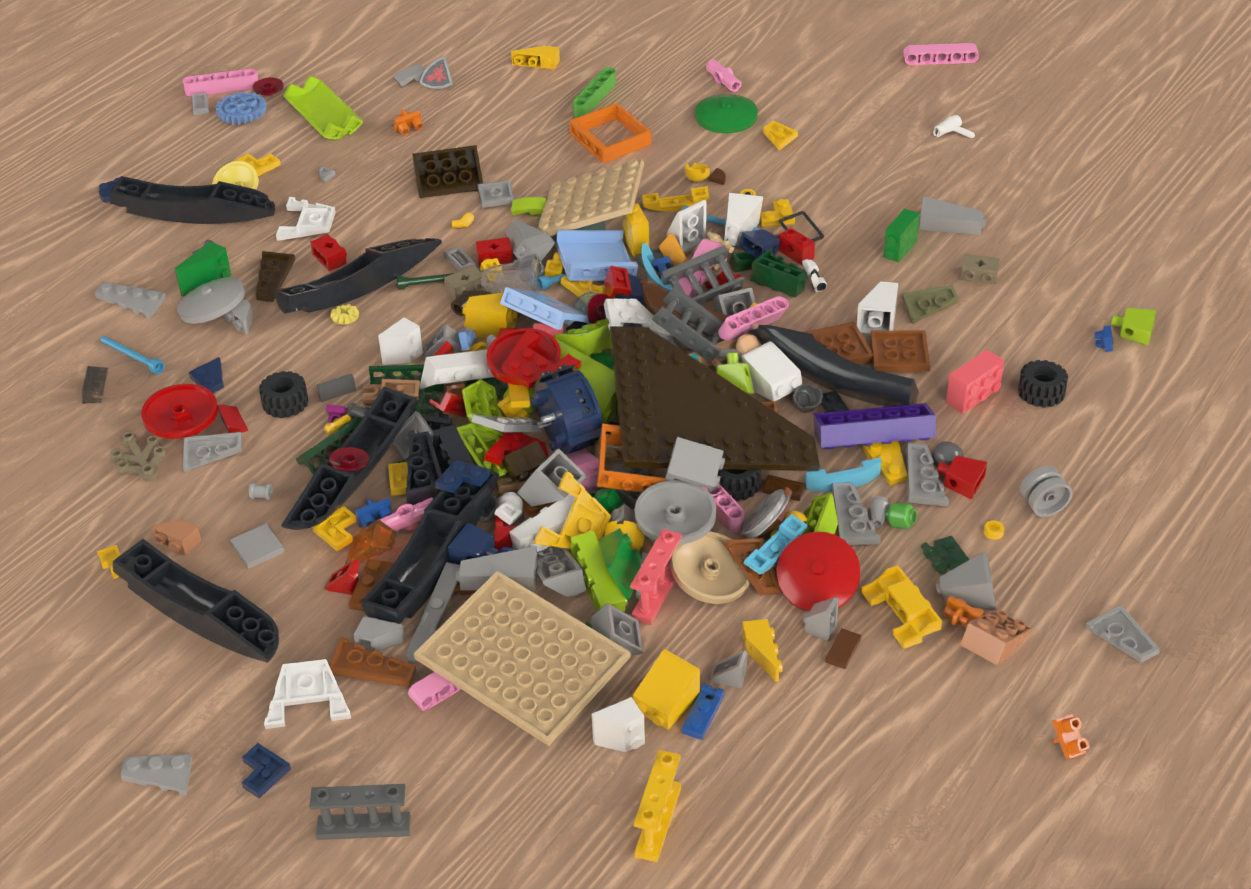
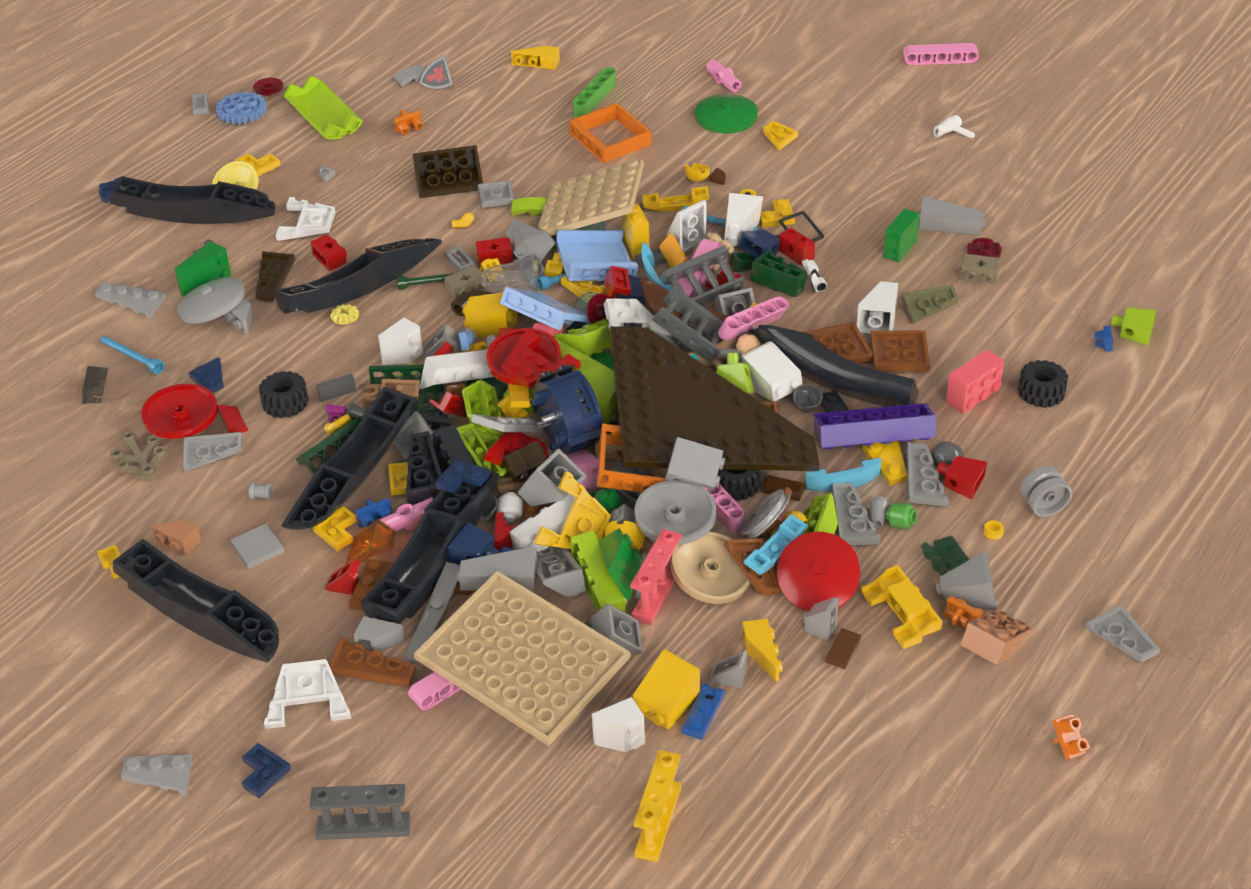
(220, 82): bright pink beam -> none
(349, 459): dark red dish -> none
(508, 512): white tile -> none
(662, 264): blue tile -> none
(984, 247): none -> dark red tile

